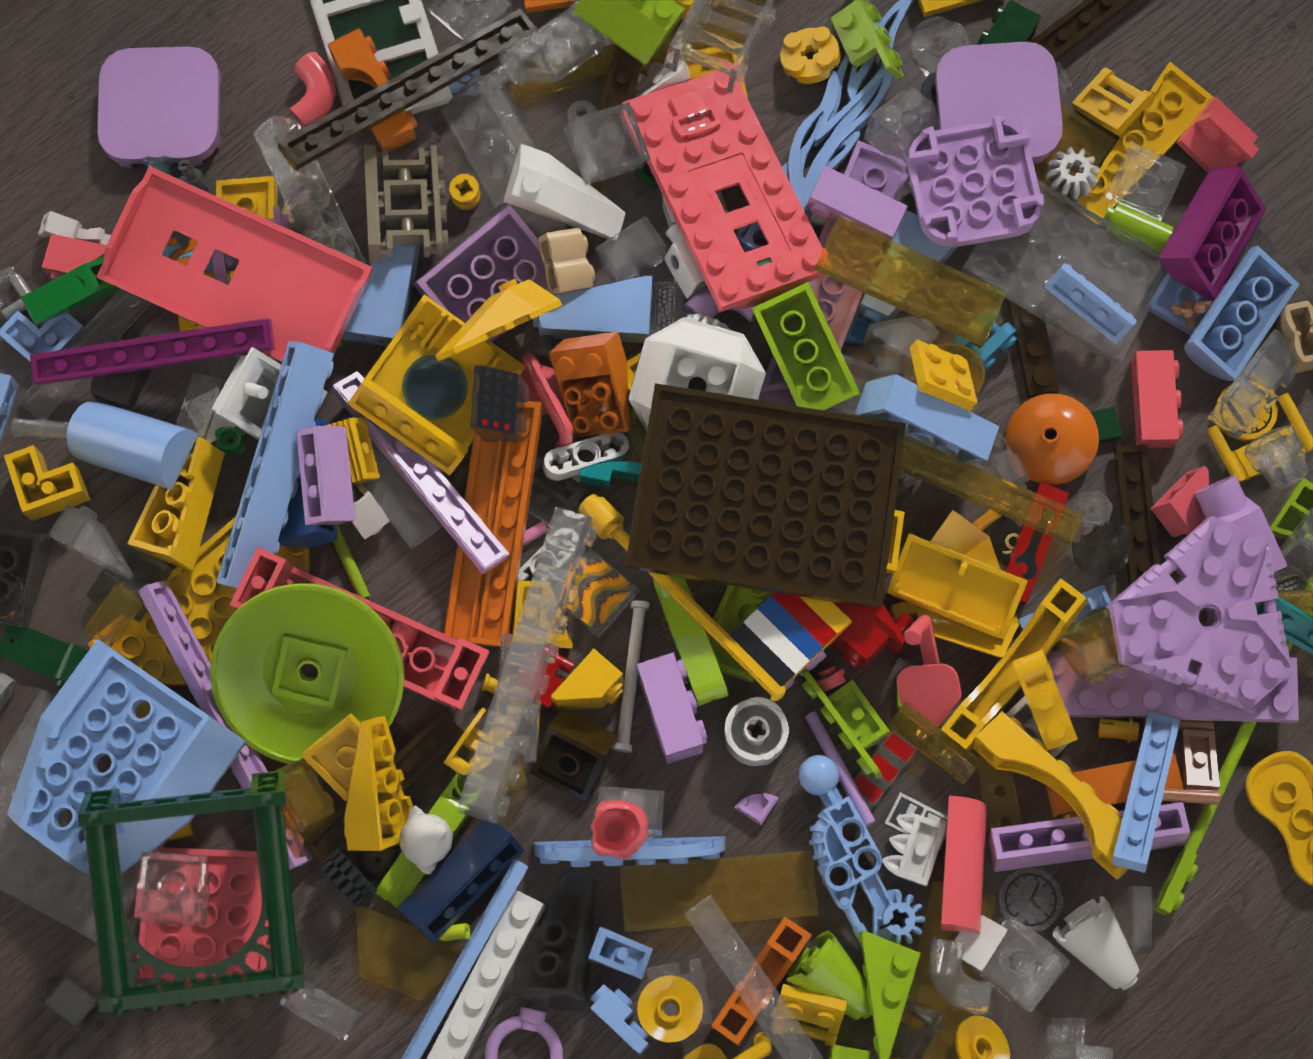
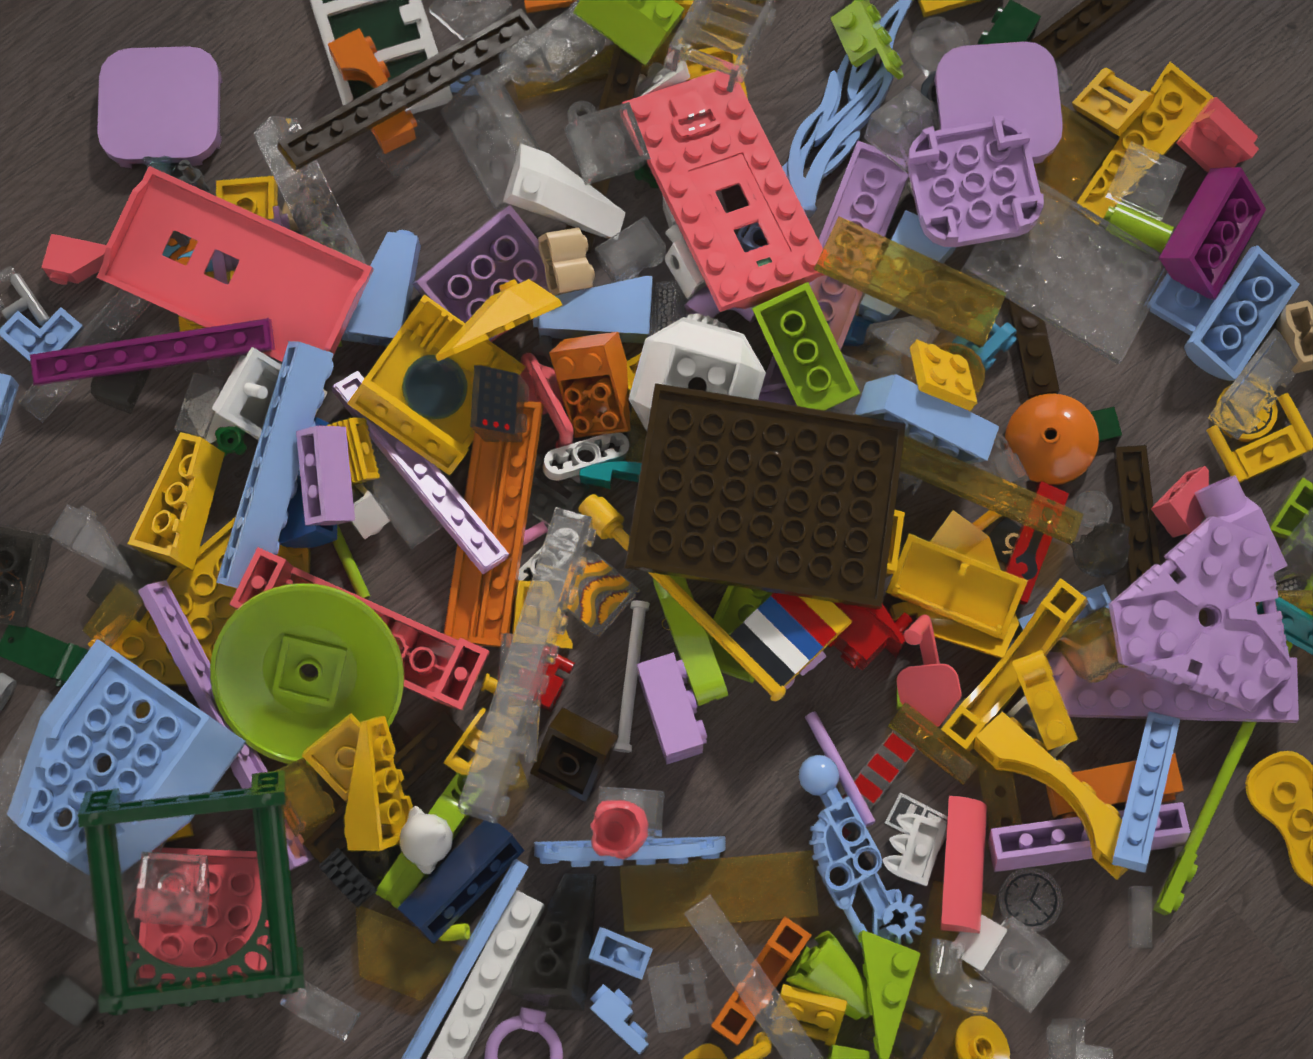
(41, 429): clear pin -> none
(41, 490): yellow brick -> none
(64, 226): white piece -> none
(68, 292): green slope -> none
(129, 443): light blue brick -> none
(319, 89): coral cylinder -> none
(380, 203): dark tan fence -> none
(465, 199): yellow wheel -> none
(590, 685): yellow slope -> none
(664, 991): yellow dish -> none
(746, 716): white brick -> none
(757, 806): lavender tile -> none
(806, 41): yellow plate -> none
(830, 677): coral plate -> none
(845, 197): lavender brick -> none
(854, 716): lime bracket -> none
(1083, 167): white gear -> none
(1090, 303): light blue plate -> none
(1099, 943): white cone -> none
(1118, 729): yellow pin -> none
(1156, 398): coral brick -> none
(1191, 311): medium nougat plant -> none
(1199, 764): nougat plate -> none
(1278, 457): clear piece -> none

